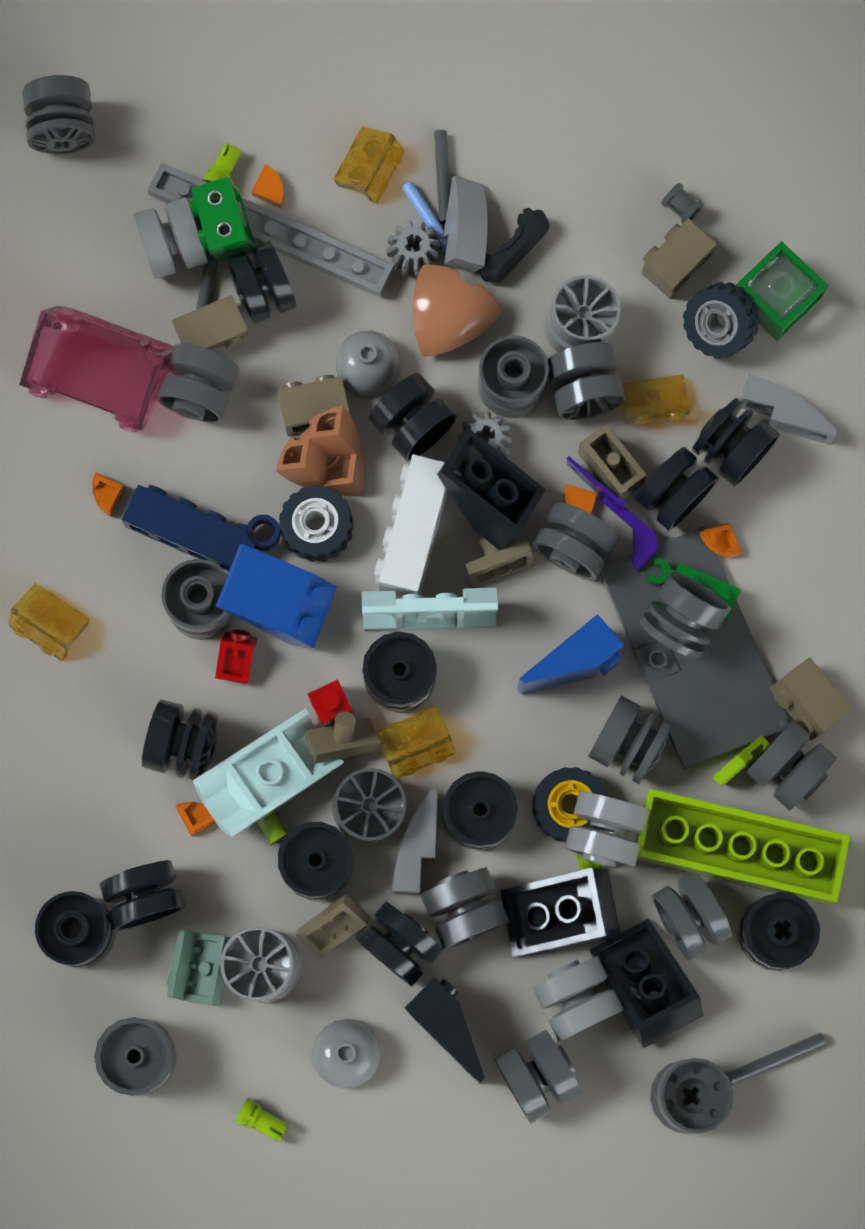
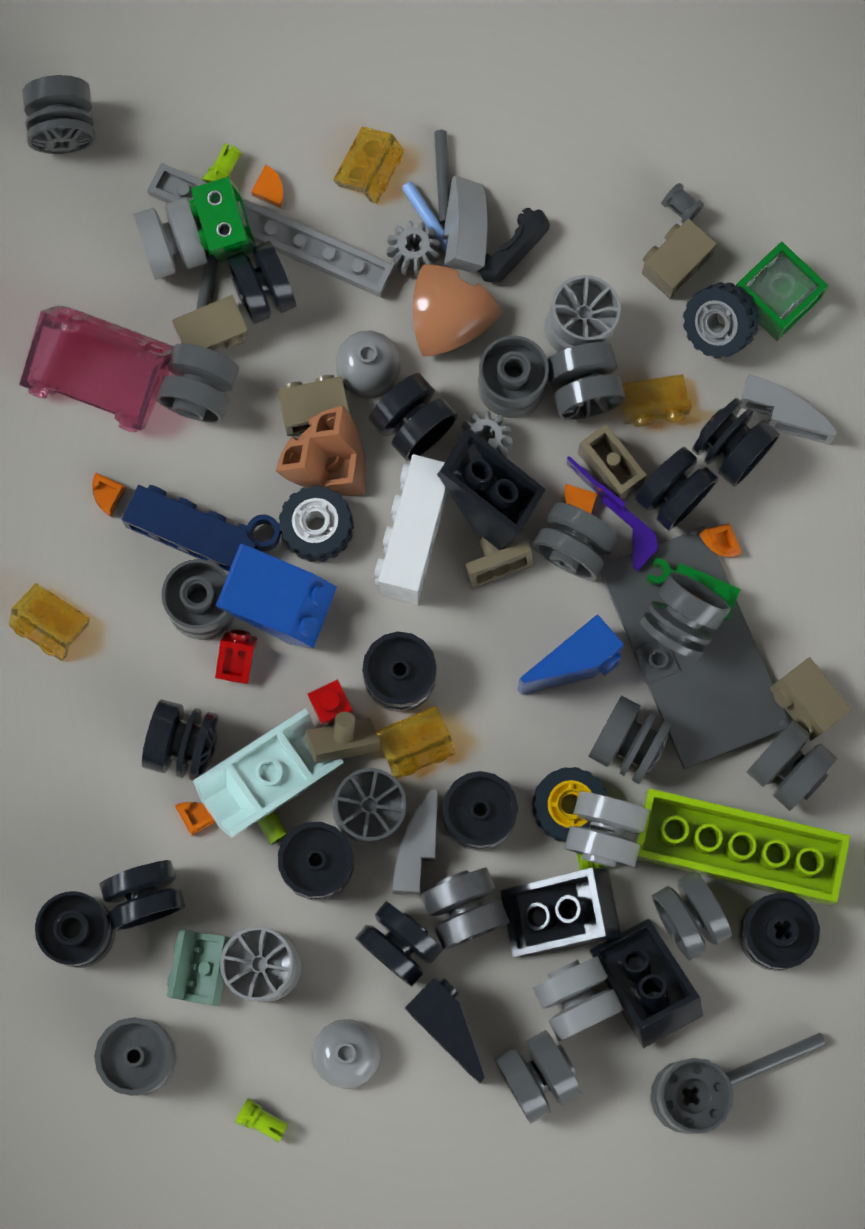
(333, 925): dark tan tile -> none
(473, 610): light aqua piece -> none
(741, 761): lime tile -> none

